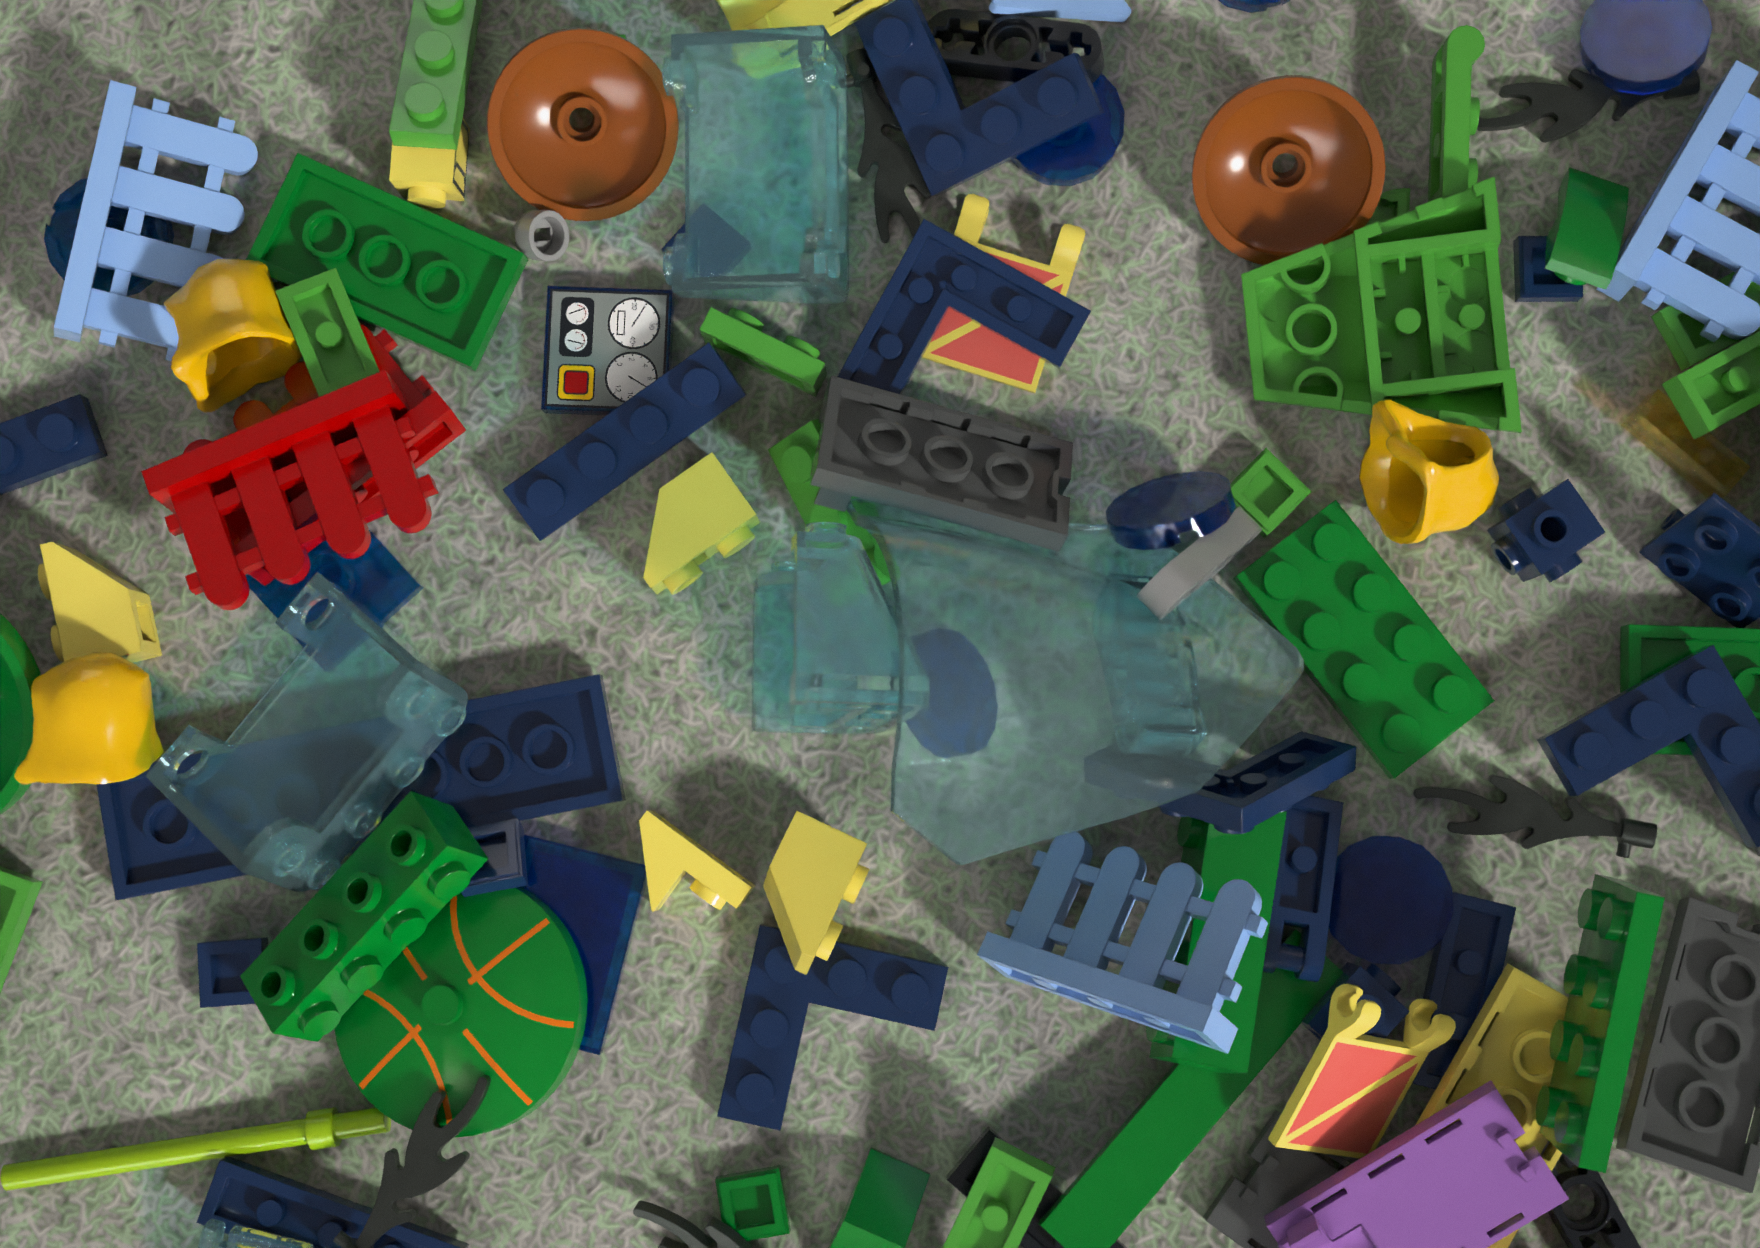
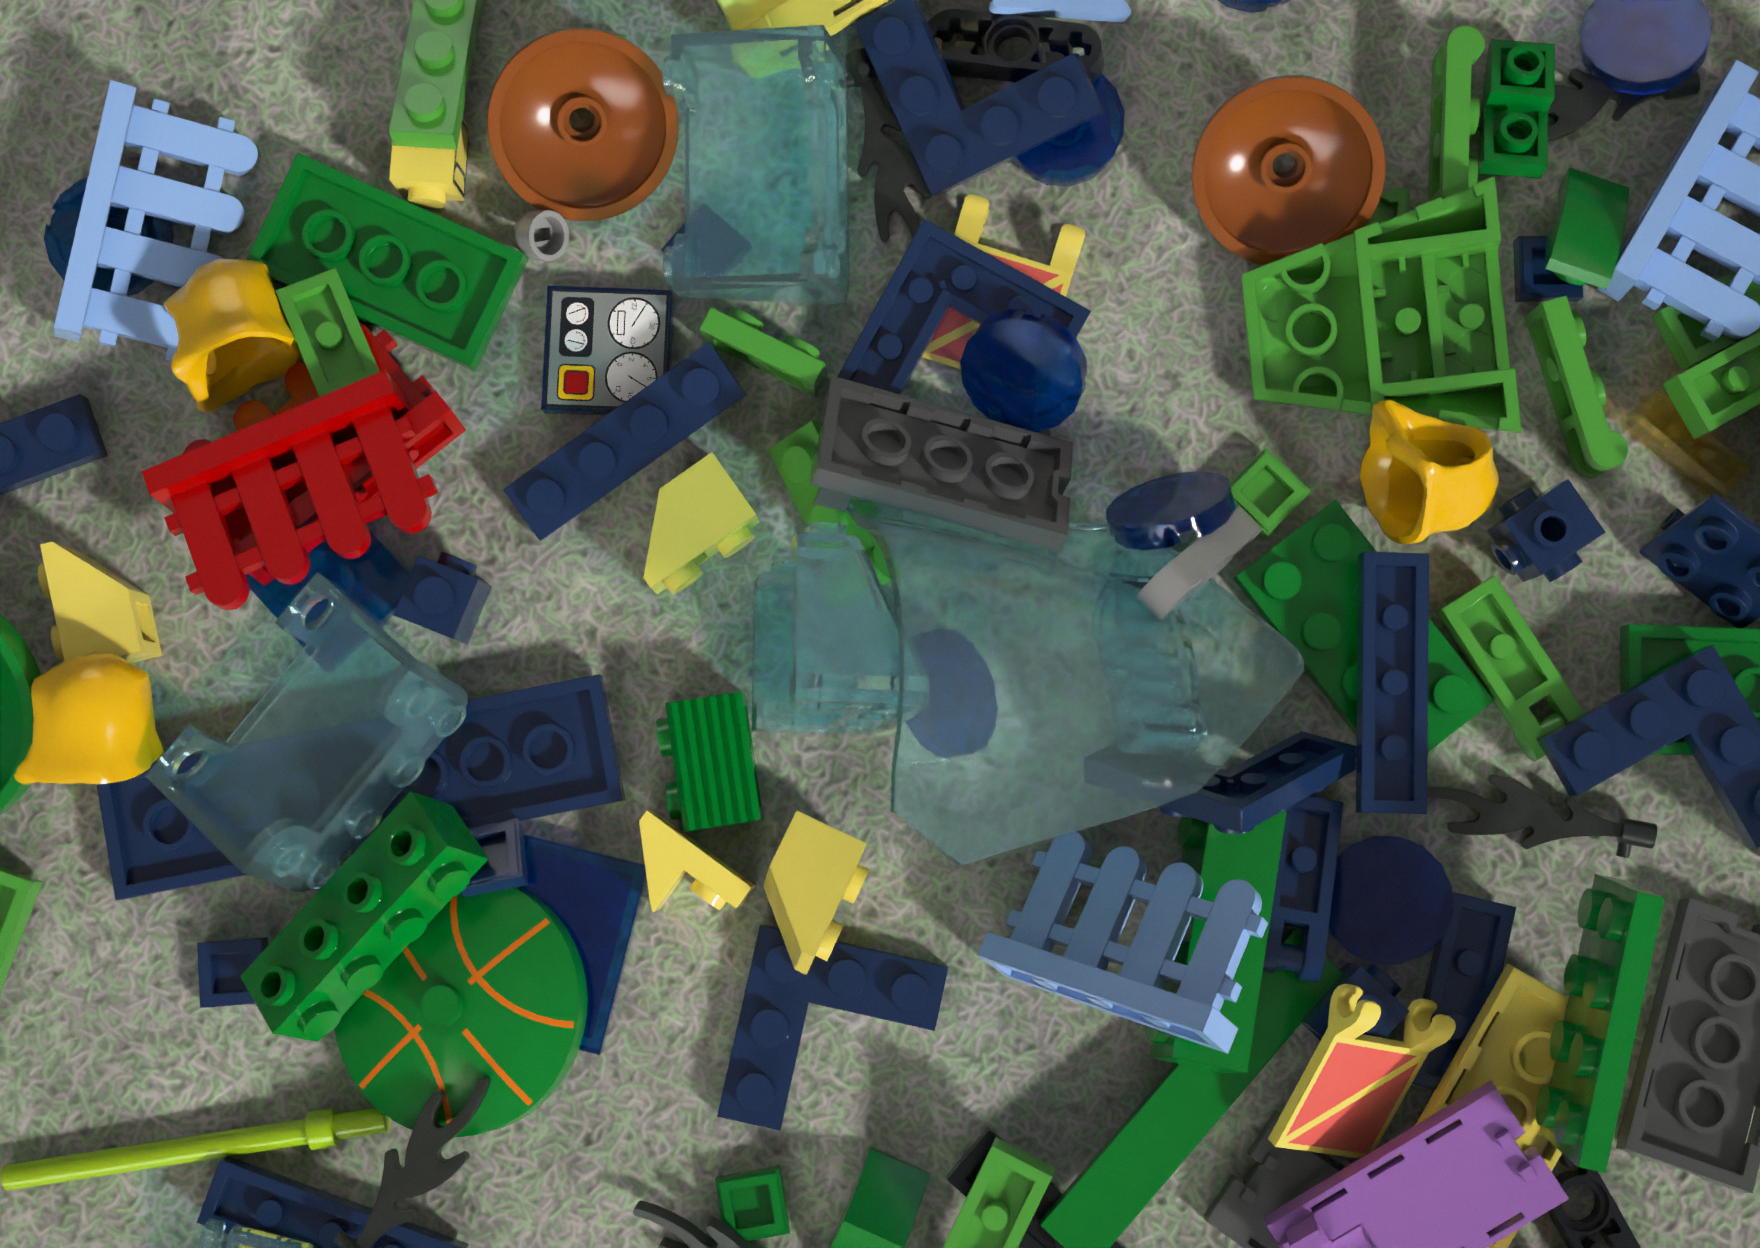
(444, 596): none -> dark blue brick
(711, 762): none -> green brick
(1024, 370): none -> clear blue tile
(1392, 683): none -> dark blue plate
(1509, 662): none -> bright green plate
(1515, 108): none -> green slope
(1574, 389): none -> bright green plate

